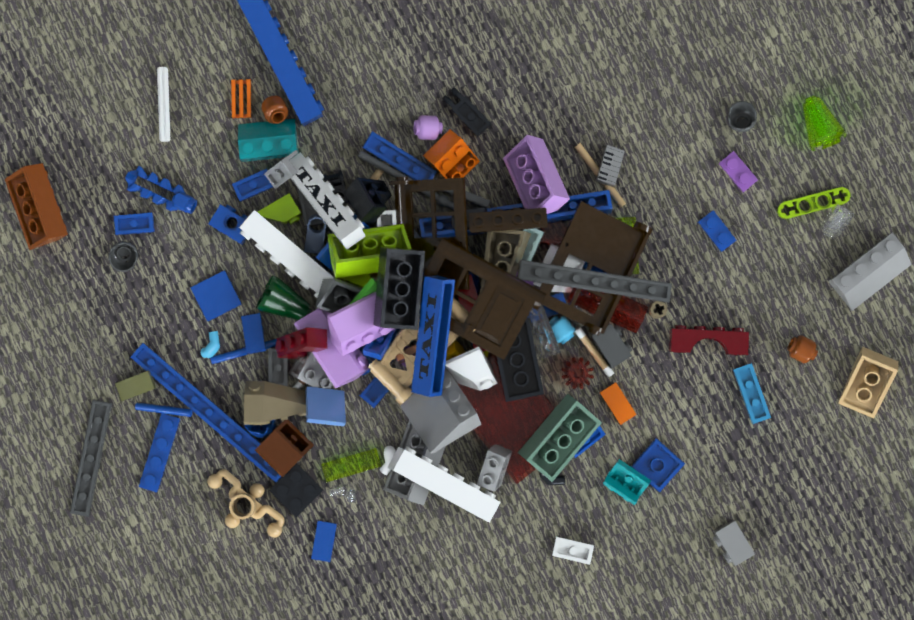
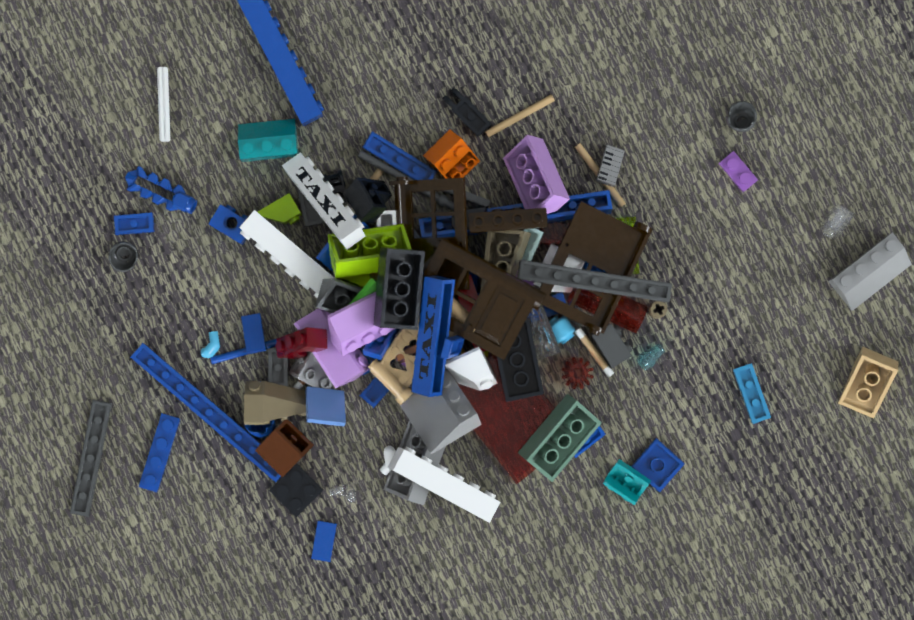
(36, 206): dark orange slope -> none
(135, 385): olive slope -> none
(163, 409): blue bar -> none
(216, 296): blue tile -> none
(241, 105): orange tile -> none
(252, 185): blue plate -> none
(257, 510): tan wheel -> none
(274, 109): dark orange head -> none
(281, 171): light grey panel -> none
(282, 300): dark green cone -> none
(314, 238): sand blue piece -> none
(351, 465): clear neon green tile -> none
(427, 127): lavender head -> none
(452, 347): none -> blue tile
(494, 467): light grey brick -> none
(520, 115): none -> tan bar
(559, 480): black arm -> none
(573, 550): white plate -> none
(618, 403): orange tile -> none
(649, 357): none -> clear light blue cone
(717, 231): blue plate -> none
(733, 542): light grey brick -> none
(734, 342): dark red arch -> none
(802, 349): dark orange head -> none
(813, 203): lime beam -> none
(821, 124): clear neon green cone -> none

